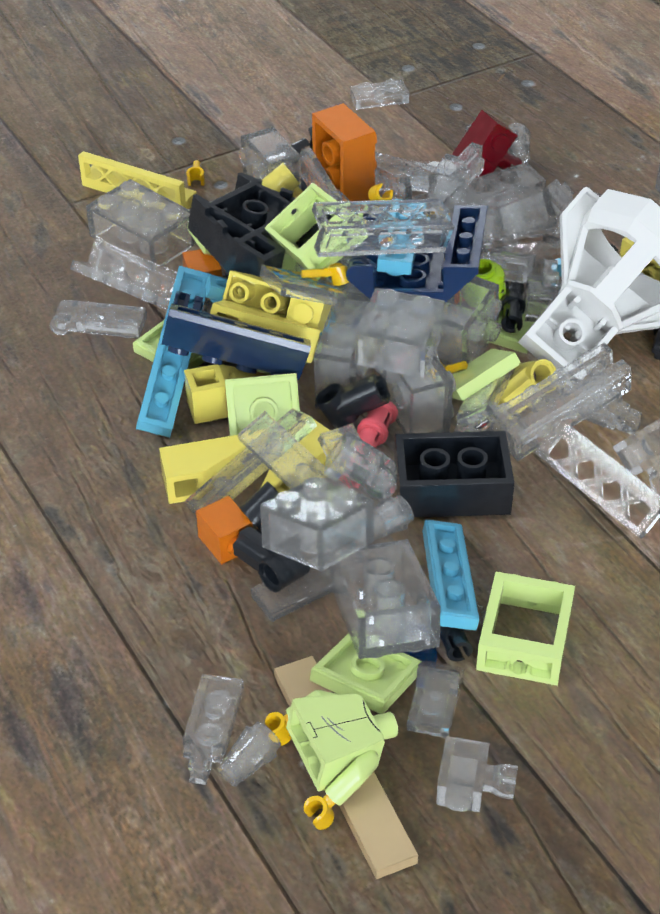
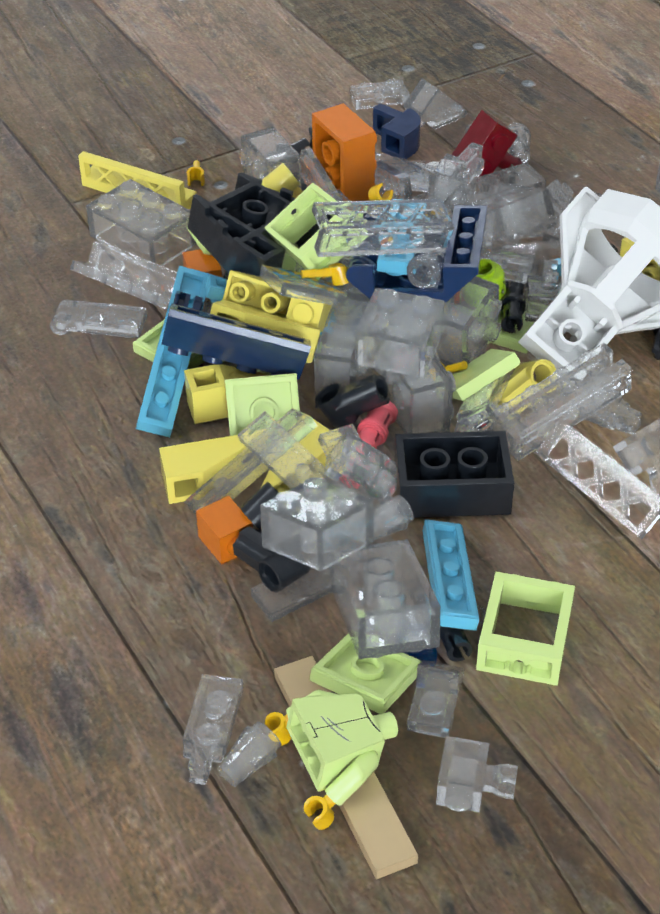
(397, 130): none -> dark blue brick
(425, 269): none -> clear cone
(433, 105): none -> clear slope

